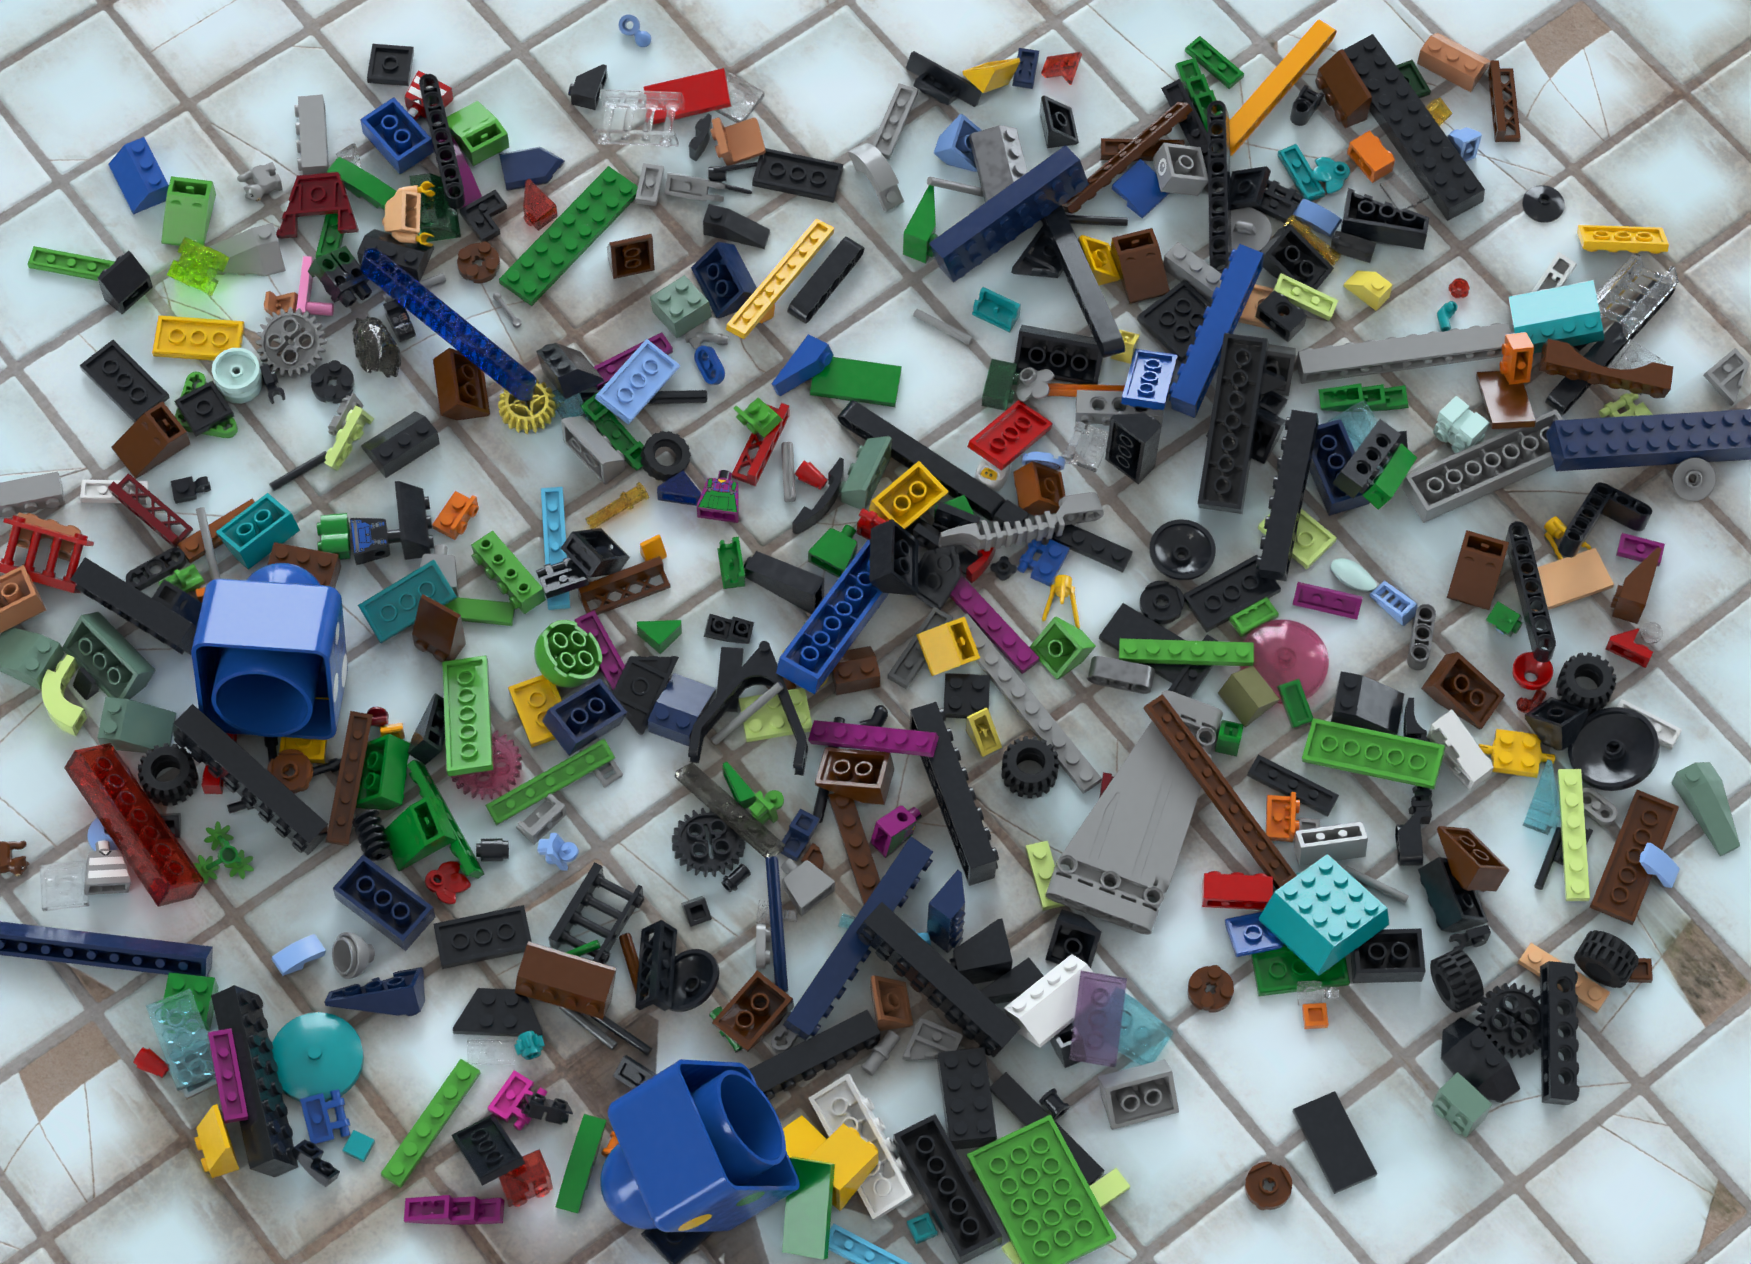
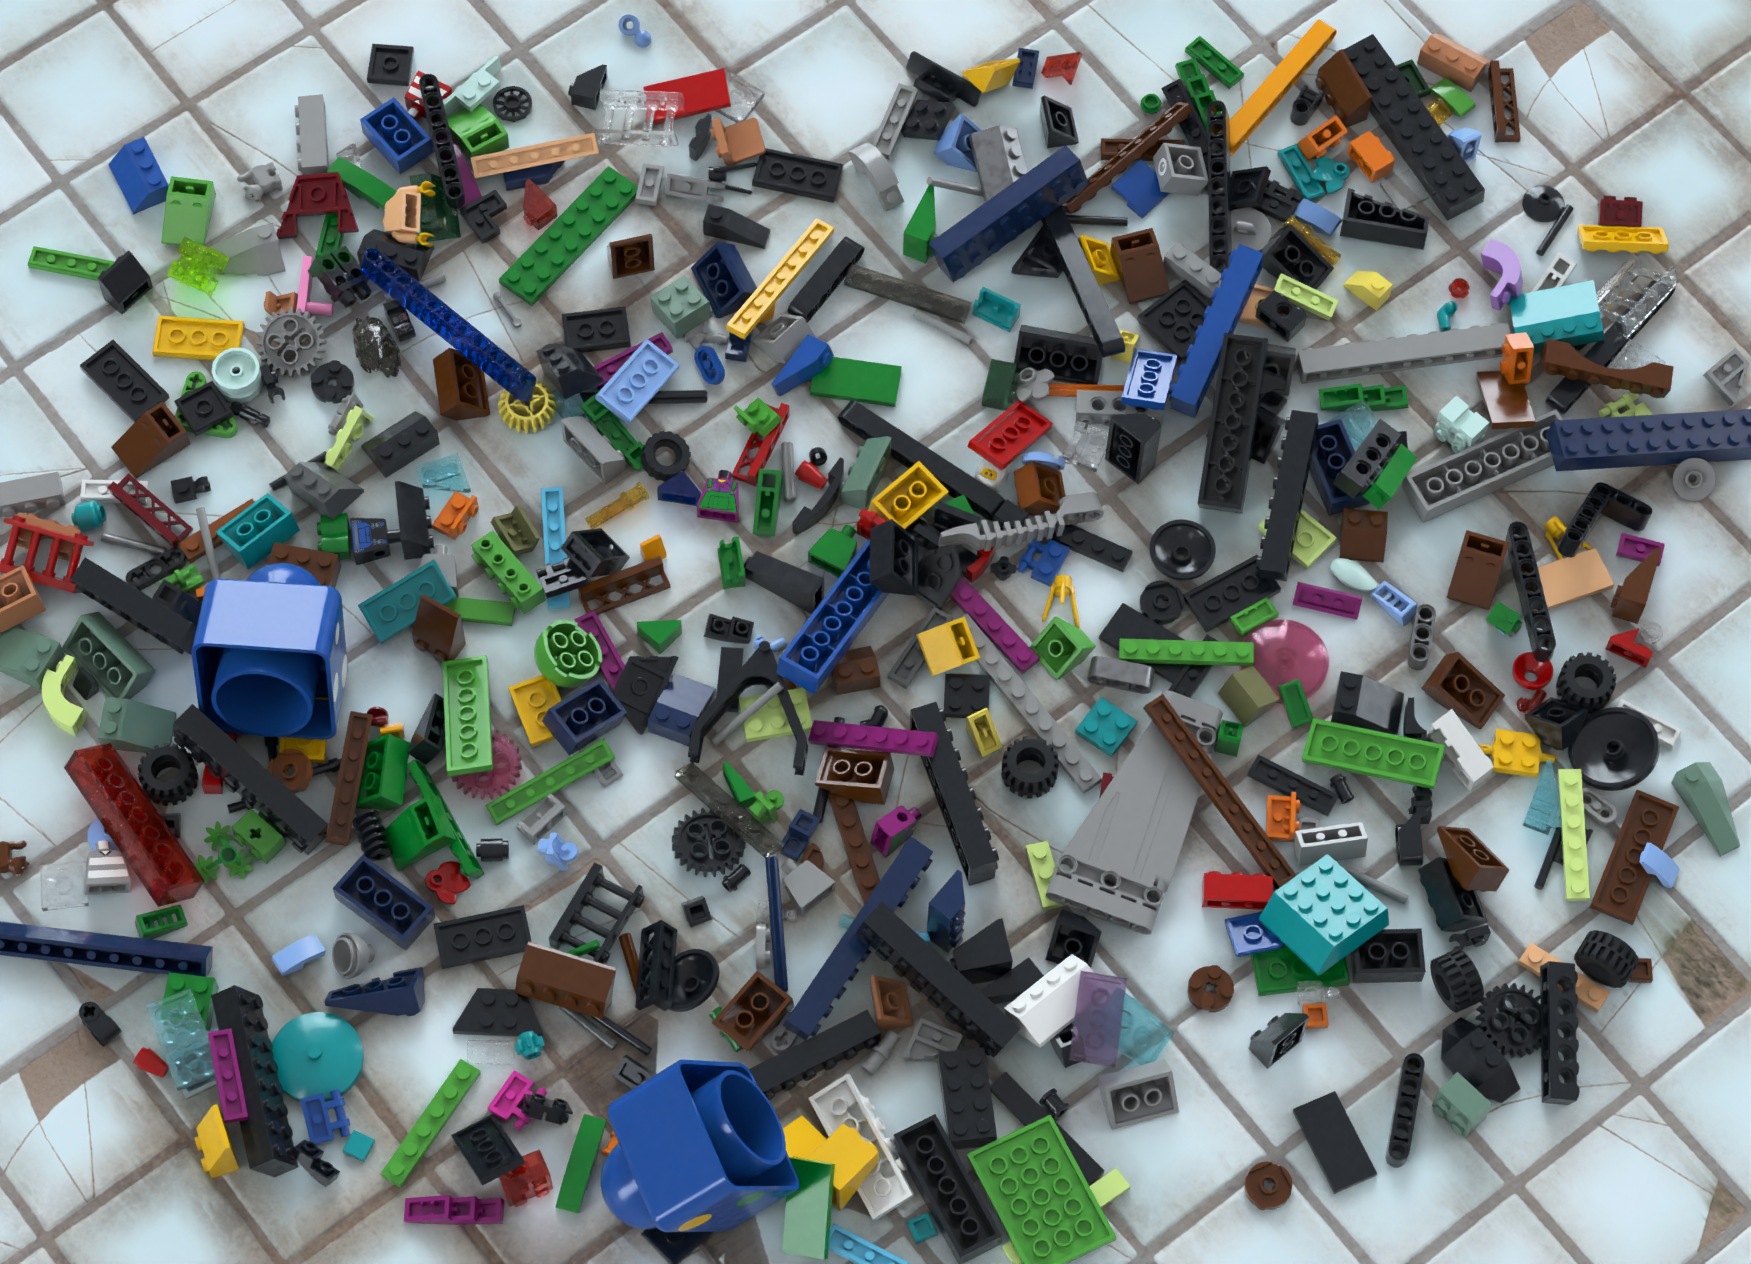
(88, 516): none -> teal head
(101, 1025): none -> black piece
(133, 544): none -> flat silver bar
(154, 932): none -> green slope
(250, 414): none -> black axle
(252, 826): none -> bright green brick
(322, 487): none -> dark grey slope
(444, 474): none -> clear light blue wing
(476, 88): none -> light aqua bracket
(478, 251): reddish brown plate -> none
(512, 103): none -> black wheel
(516, 531): none -> olive bracket
(534, 155): none -> light nougat plate
(596, 329): none -> black tile
(738, 348): none -> dark blue slope
(767, 501): none -> green slope
(776, 646): none -> light blue arm
(783, 337): none -> light grey slope
(820, 461): none -> black hinge
(908, 293): none -> clear smoke plate
(928, 120): none -> black plate
(1106, 727): none -> teal plate
(1150, 103): none -> green plate
(1278, 1038): none -> black slope
(1322, 137): none -> orange brick
(1339, 783): none -> black pin
(1353, 246): black hinge -> none
(1363, 535): none -> reddish brown slope
(1408, 1100): none -> black beam
(1453, 97): none -> bright green slope
(1504, 261): none -> arch
(1554, 230): none -> black bar
(1620, 212): none -> dark red bracket

